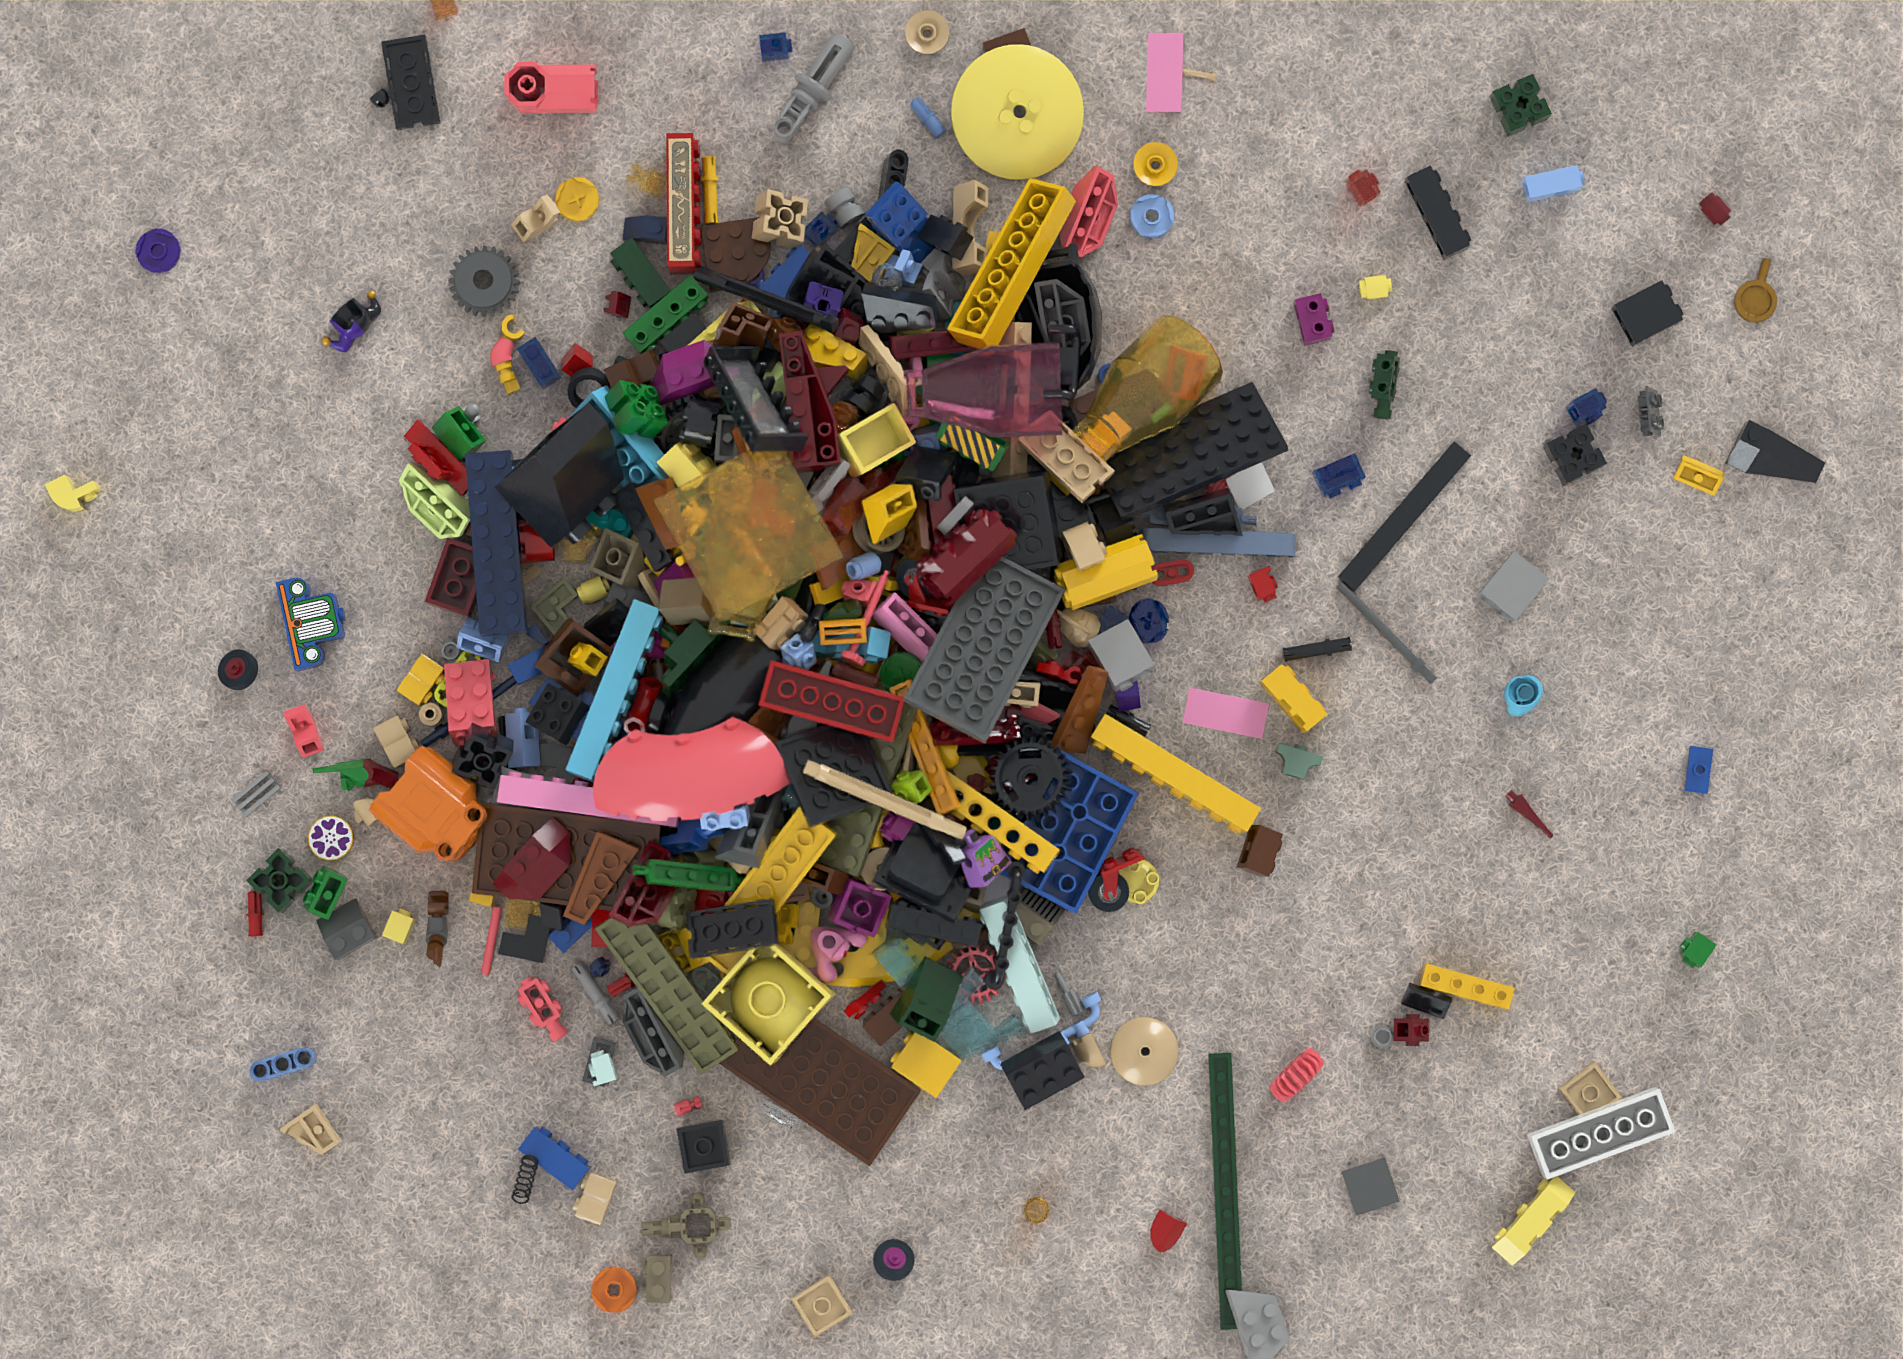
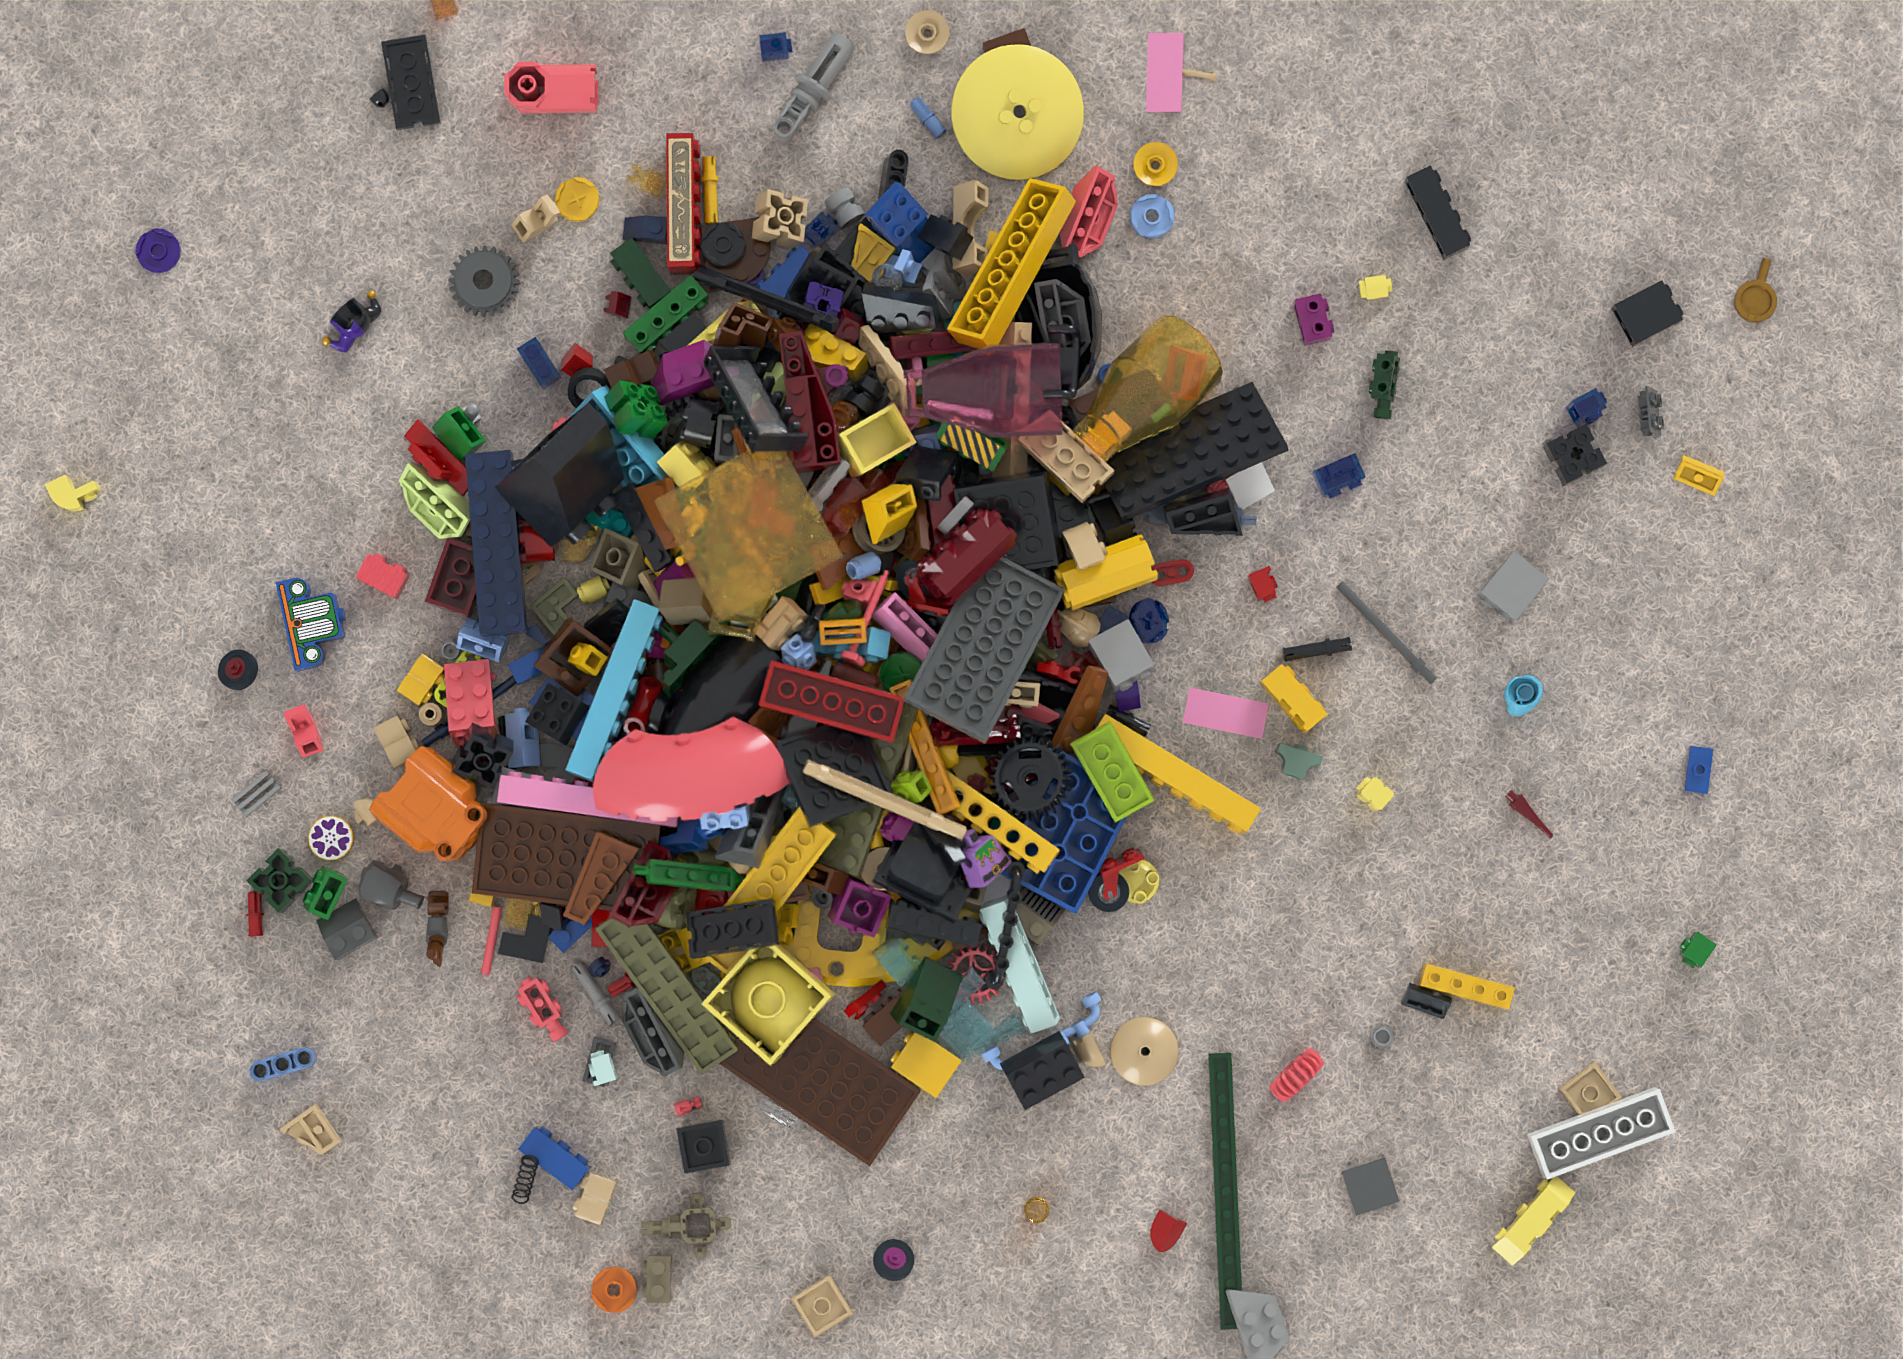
(362, 773): animal -> none
(382, 575): none -> coral brick
(387, 886): none -> dark grey piece
(399, 926): light yellow brick -> none
(502, 356): yellow piece -> none
(536, 863): dark red wedge -> none
(723, 244): none -> black tile
(831, 945): bright pink head -> none
(836, 375): none -> magenta tile
(1069, 996): light grey axle -> none
(1112, 771): none -> lime tile
(1250, 544): sand blue beam -> none
(1260, 851): reddish brown brick -> none
(1363, 186): clear red brick -> none
(1374, 793): none -> light yellow brick
(1404, 516): black tile -> none
(1411, 1029): dark red brick -> none
(1515, 117): dark green brick -> none
(1553, 183): light blue brick -> none
(1715, 209): dark red brick -> none
(1769, 454): black wedge -> none

